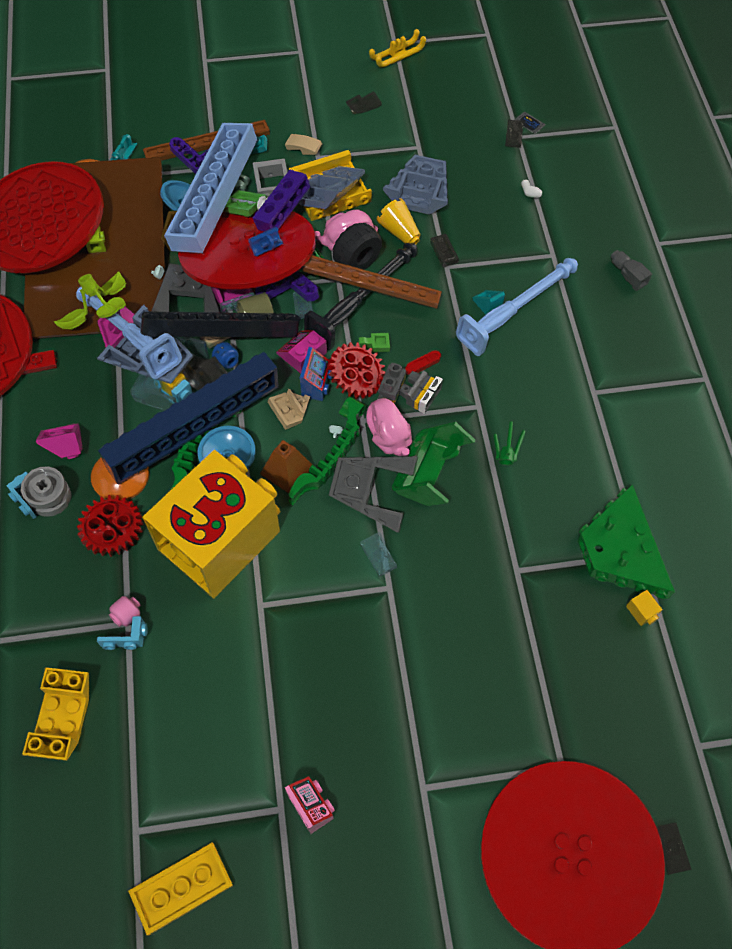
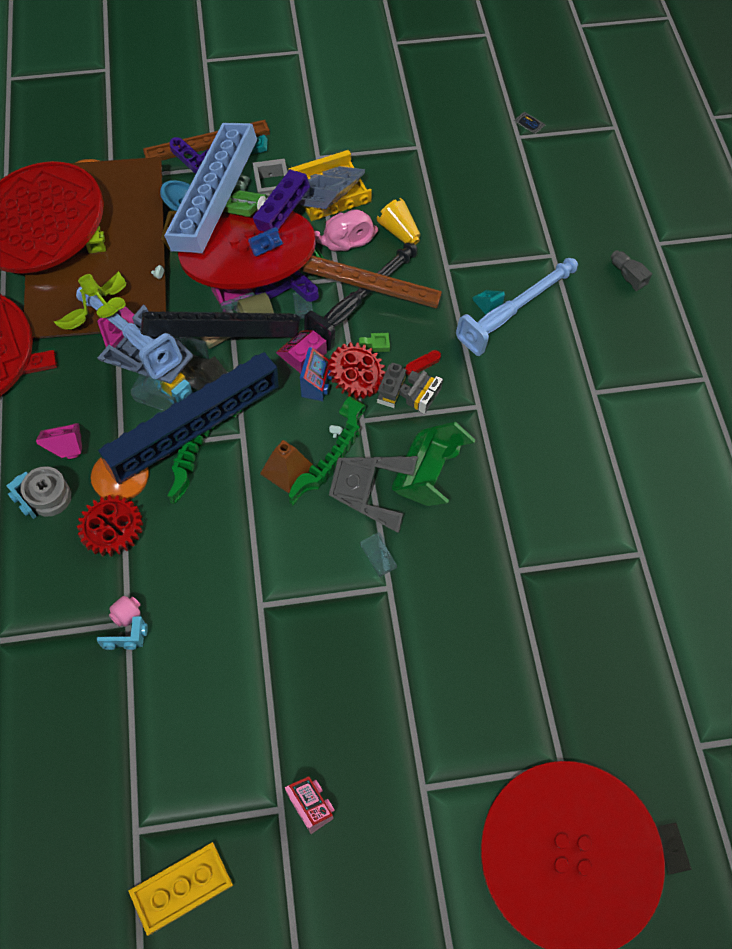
(60, 715): yellow slope -> none
(125, 148): teal hinge -> none
(179, 283): dark grey wing -> none
(214, 521): yellow brick -> none
(226, 354): blue head -> none
(228, 441): dark azure dish -> none
(289, 408): tan slope -> none
(306, 144): tan slope -> none
(357, 246): black tyre -> none
(364, 104): clear smoke slope -> none
(389, 427): bright pink piece -> none
(397, 50): yellow piece -> none
(420, 185): sand blue wedge -> none
(444, 250): clear smoke plate -> none
(507, 455): green plant -> none
(514, 133): clear smoke plate -> none
(531, 191): white arm -> none
(627, 546): green piece -> none
(644, 608): yellow brick -> none

